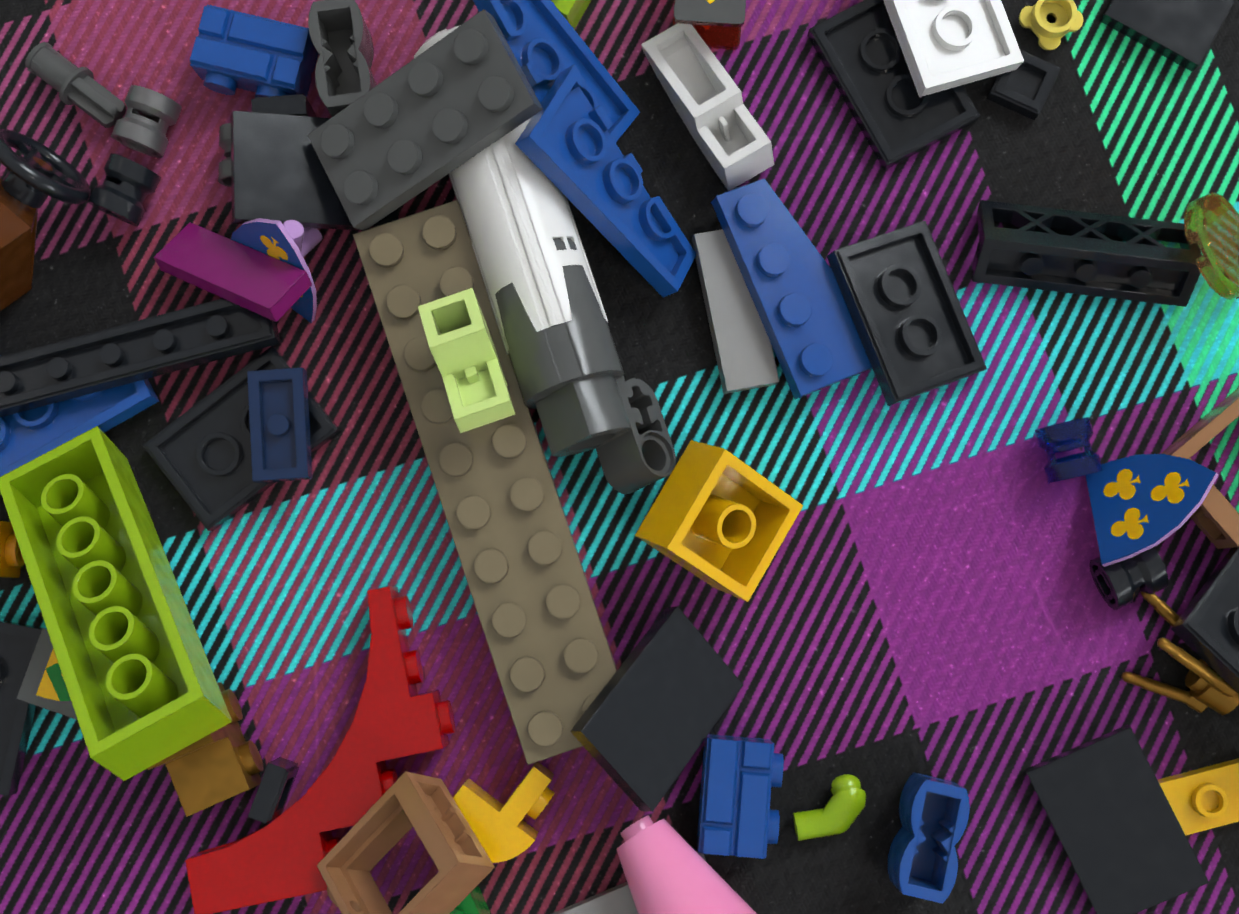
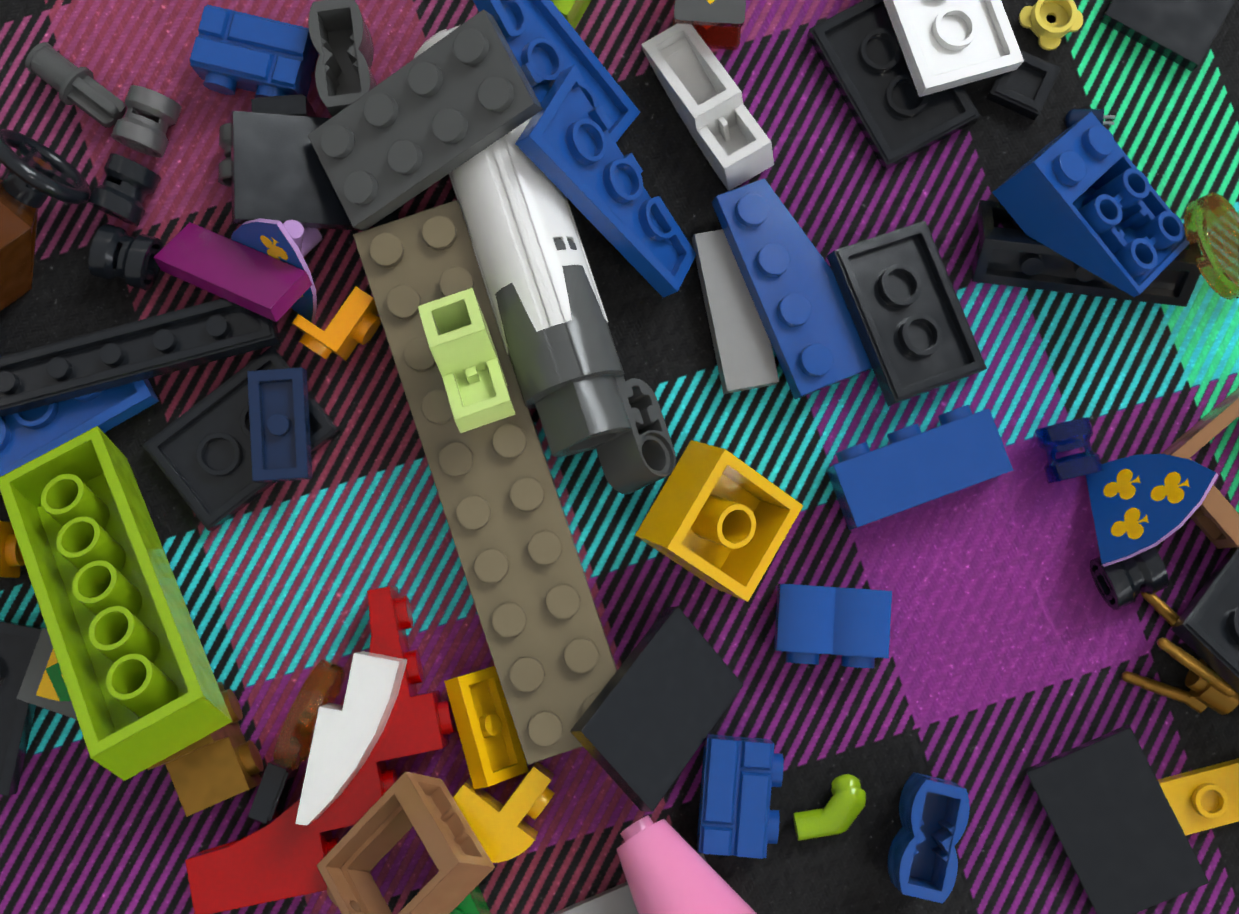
(124, 256): none -> black wheel
(298, 729): none -> clear orange tile
(349, 731): none -> white slope
(351, 325): none -> light orange bracket
(485, 728): none -> yellow plate
(833, 623): none -> blue brick
(918, 466): none -> blue brick
(1076, 114): none -> dark blue piece
(1094, 208): none -> blue slope

